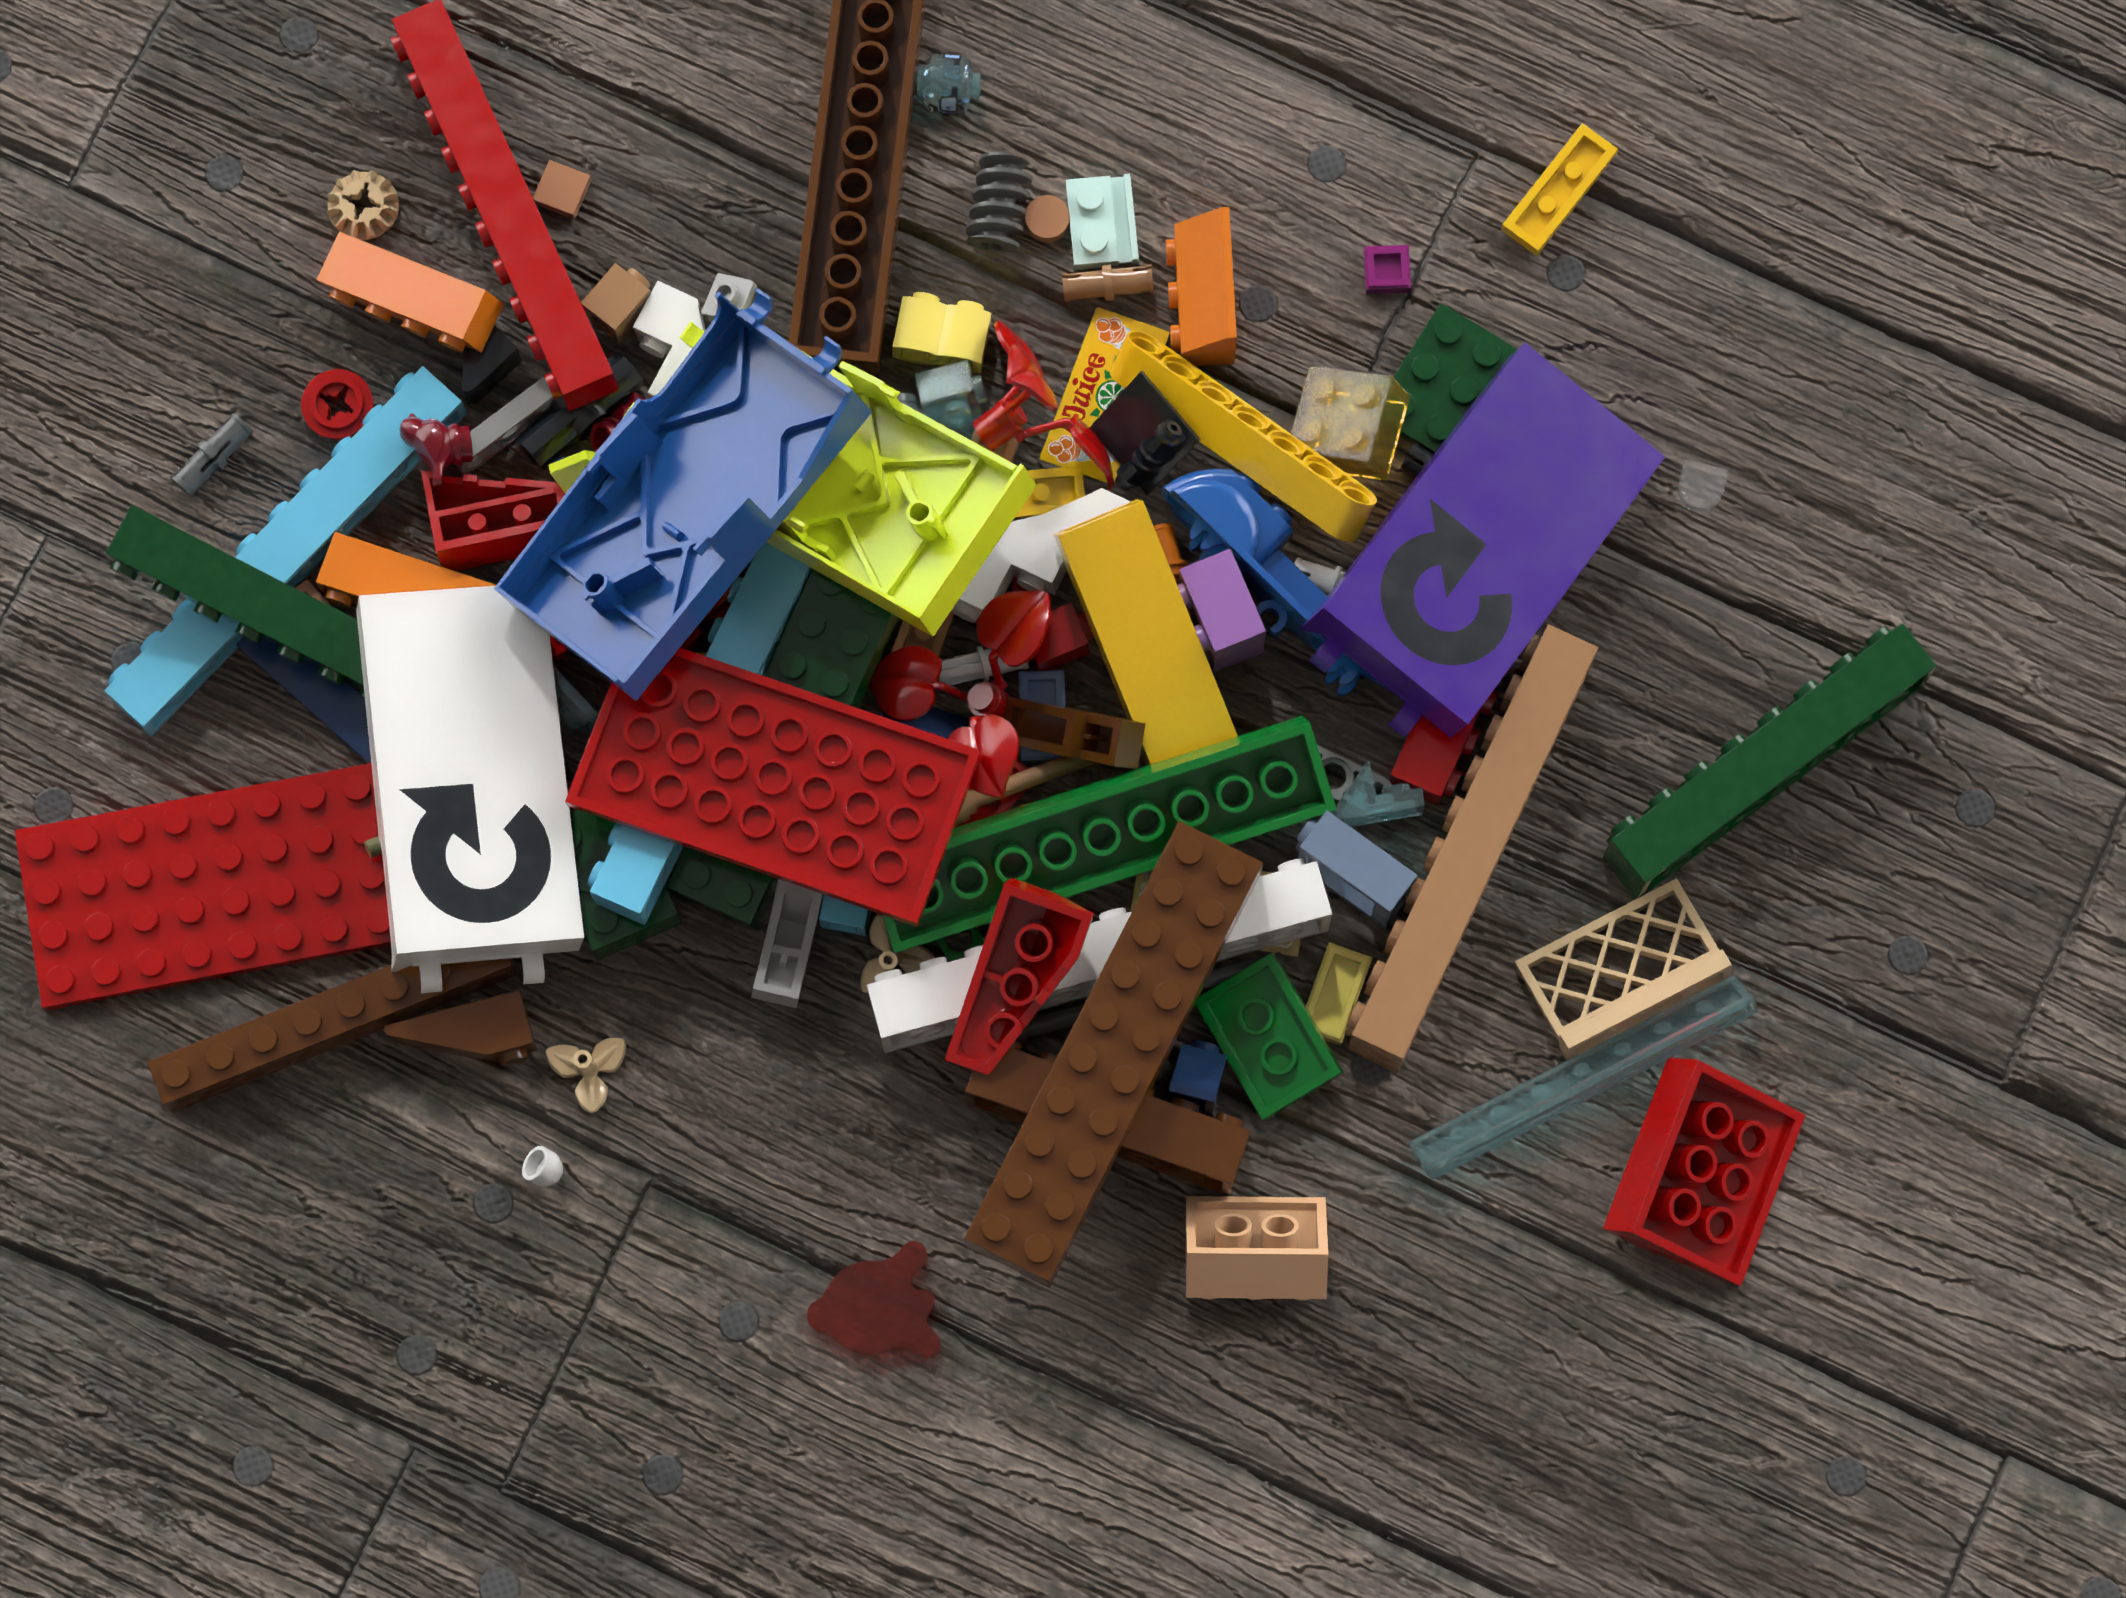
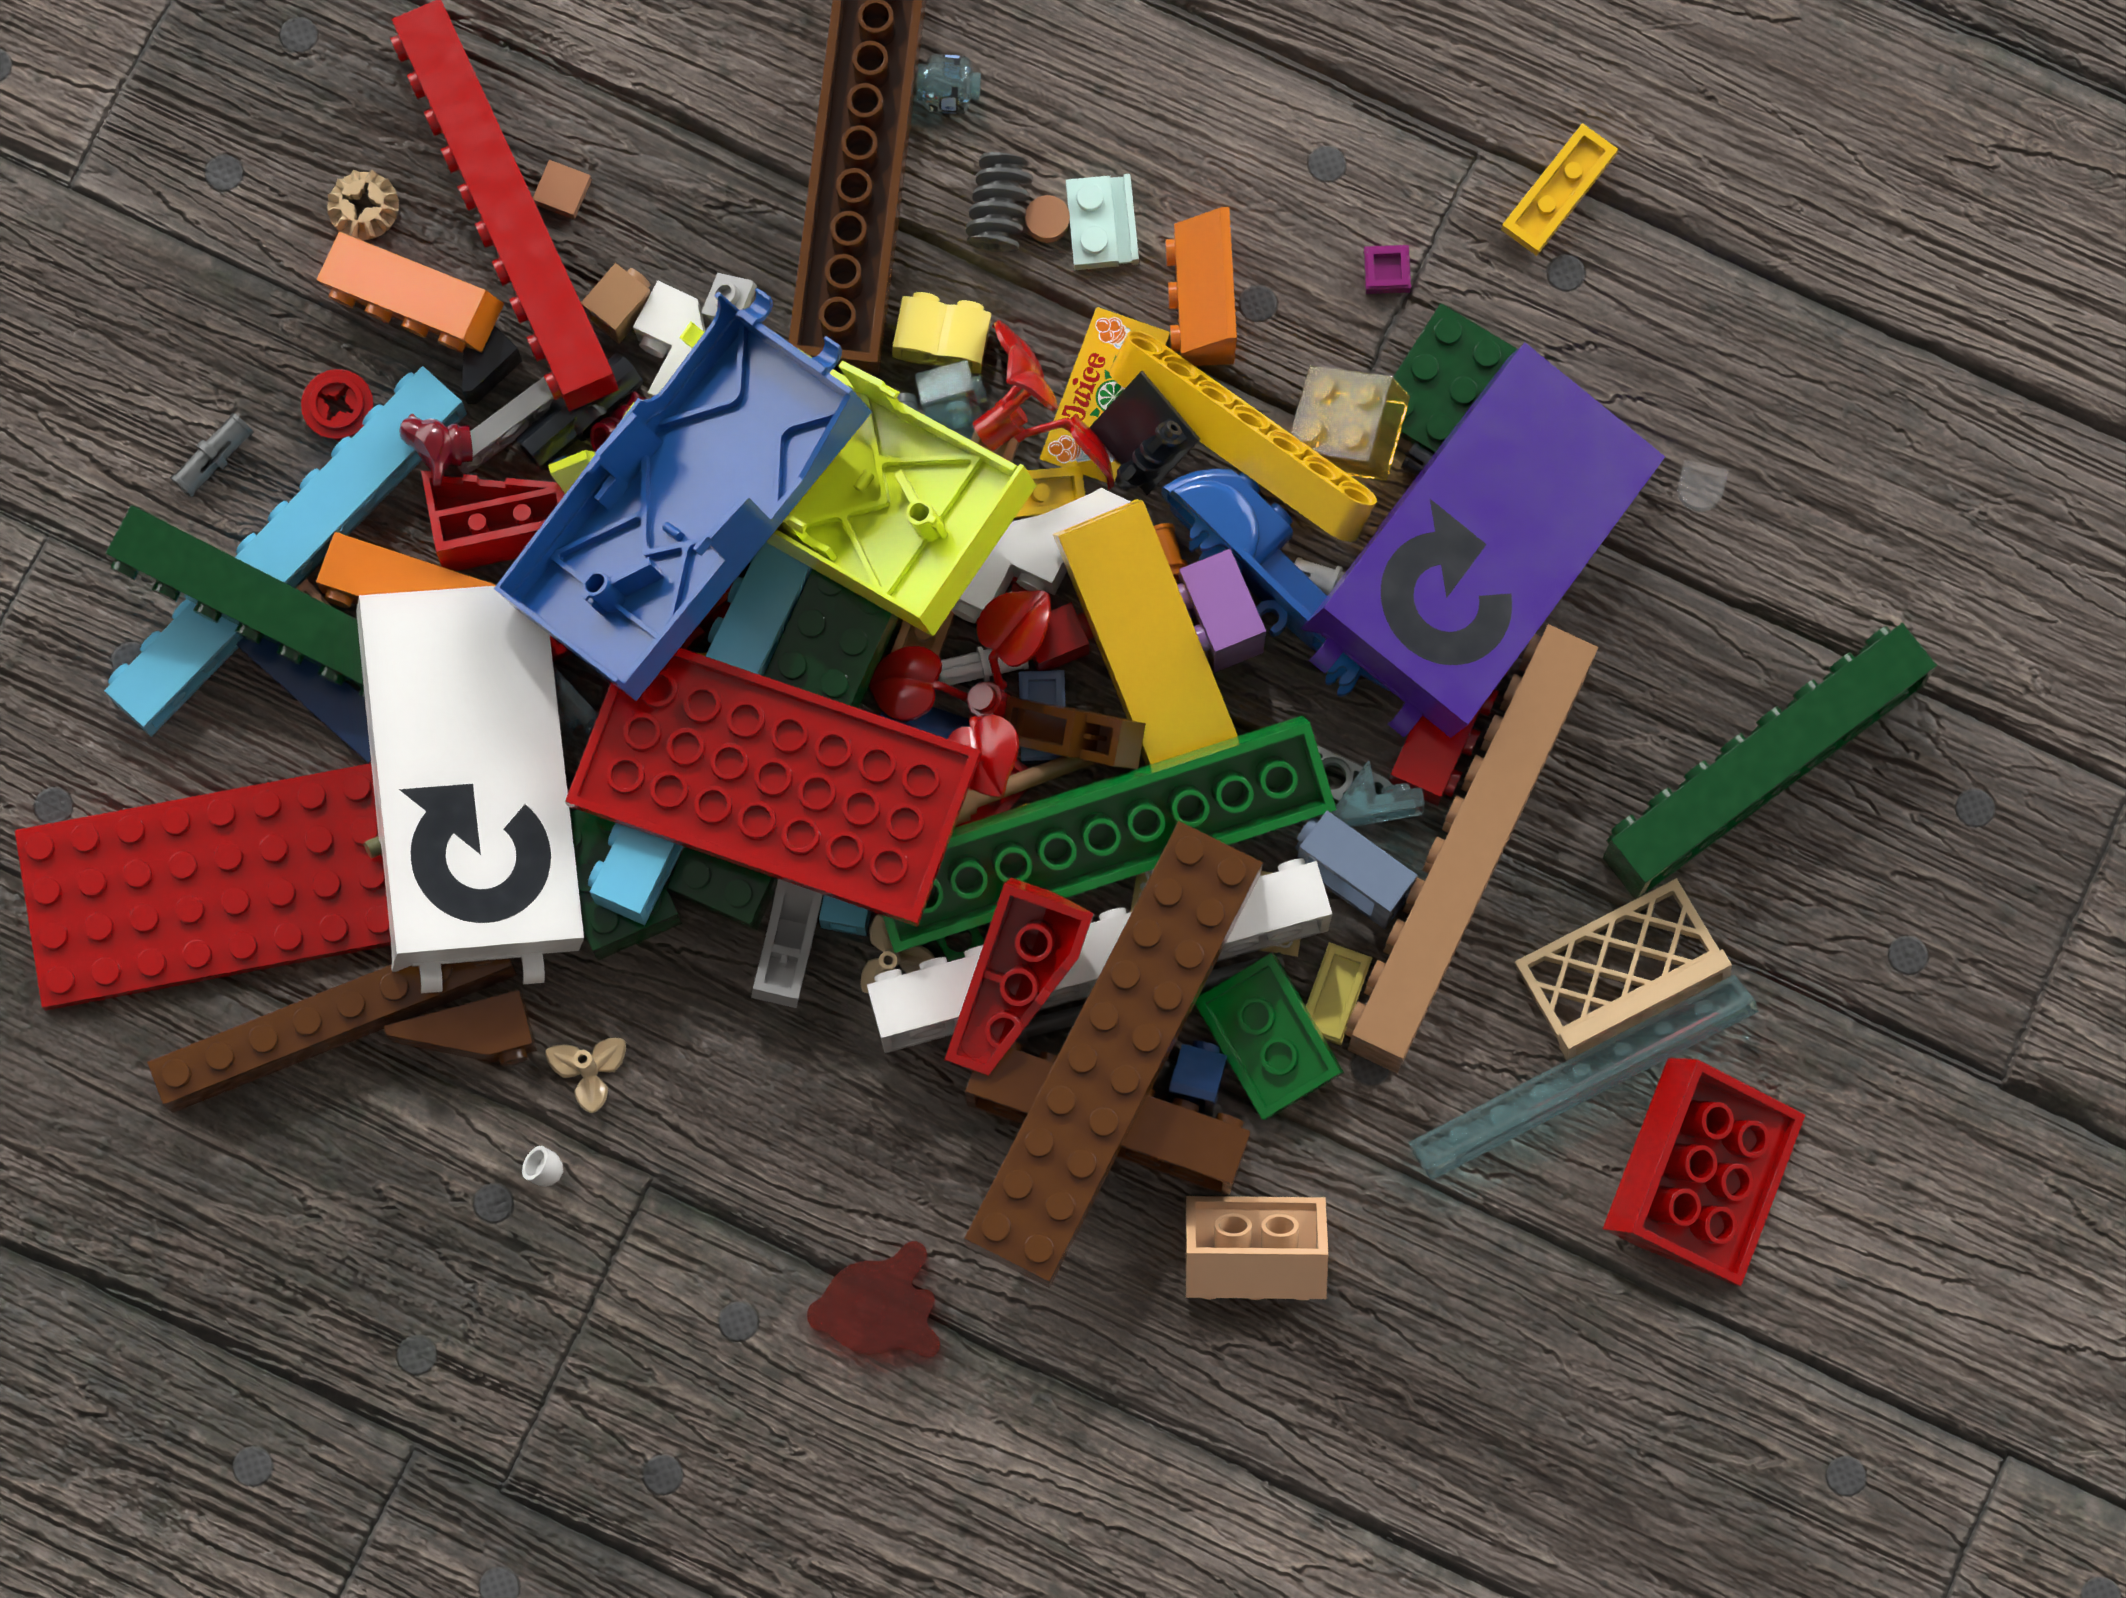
(1108, 282): medium nougat pin -> none

